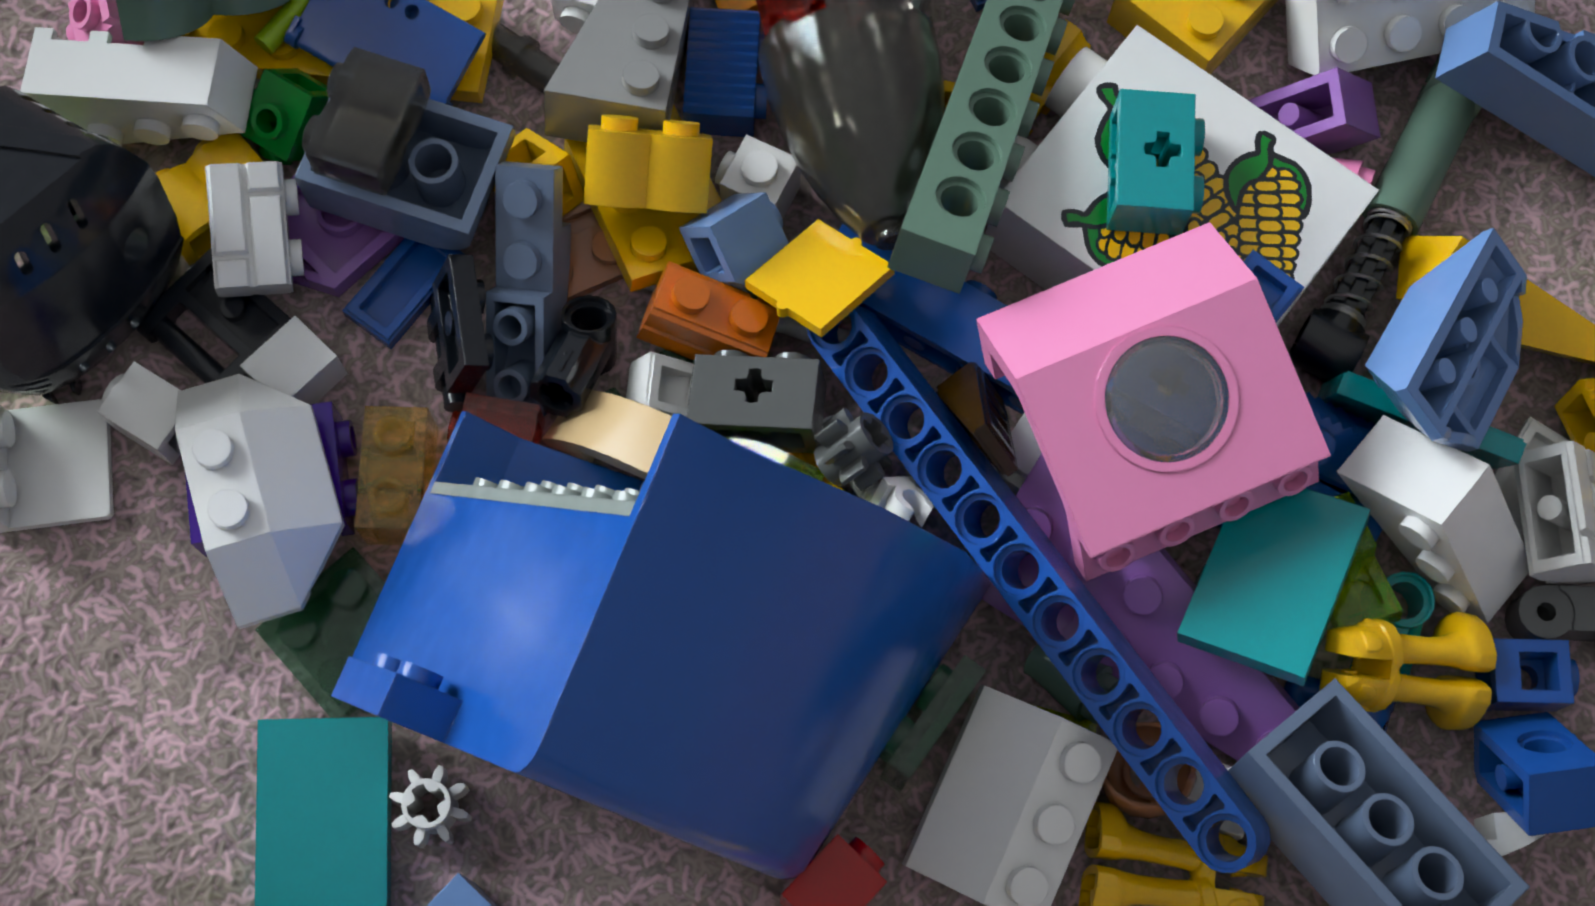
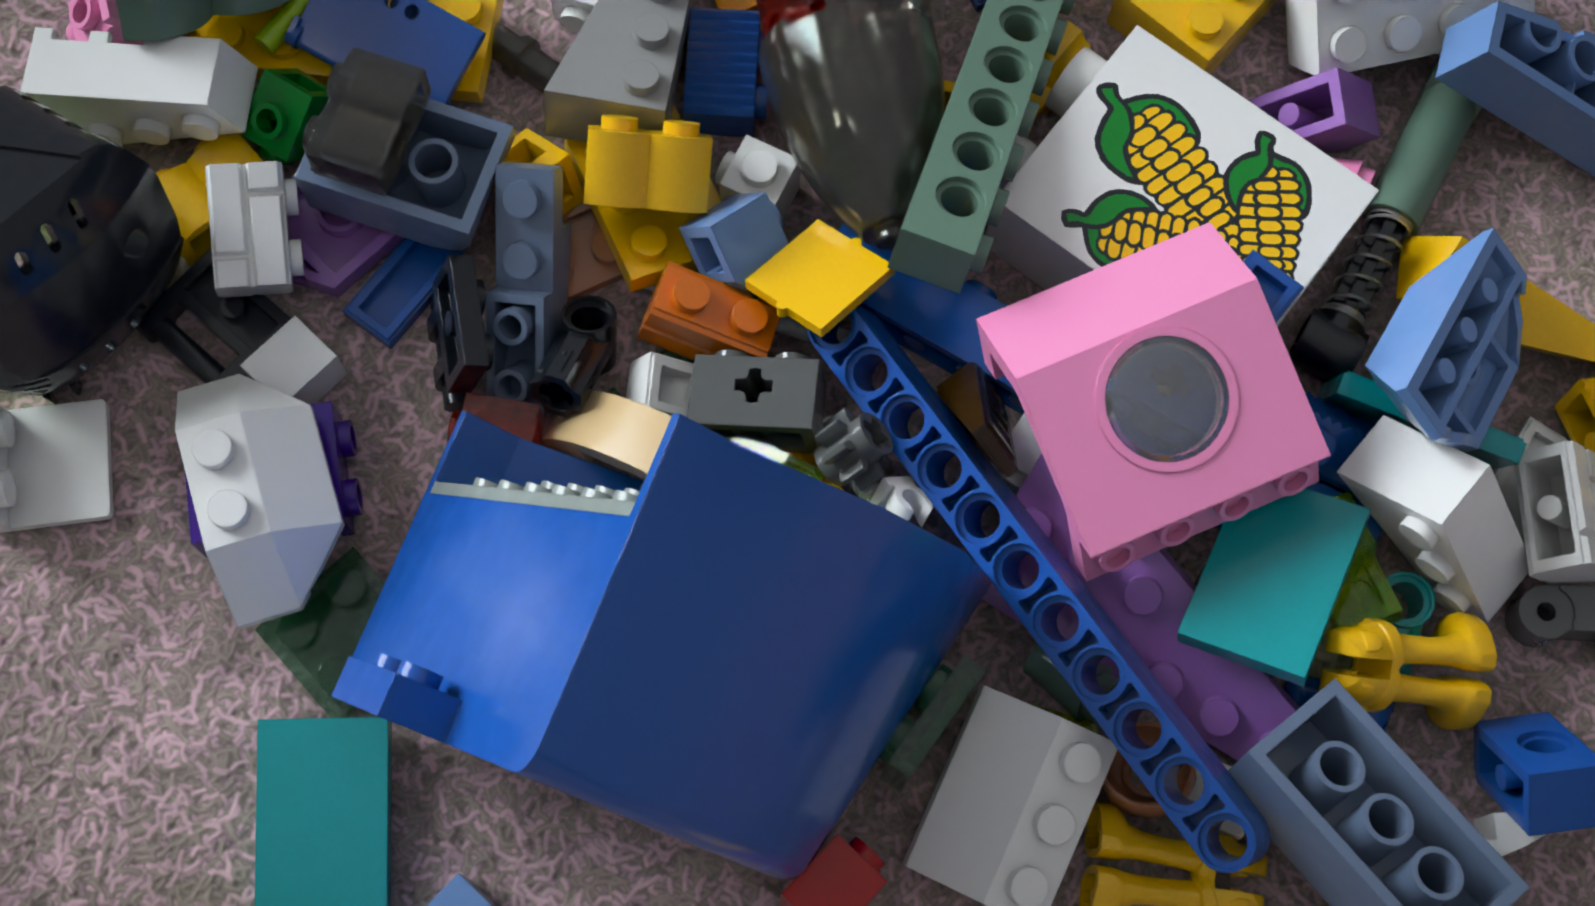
(143, 410): white brick -> none
(393, 471): clear yellow brick -> none
(448, 809): white gear -> none
(1140, 131): teal brick -> none
(1551, 671): blue brick -> none

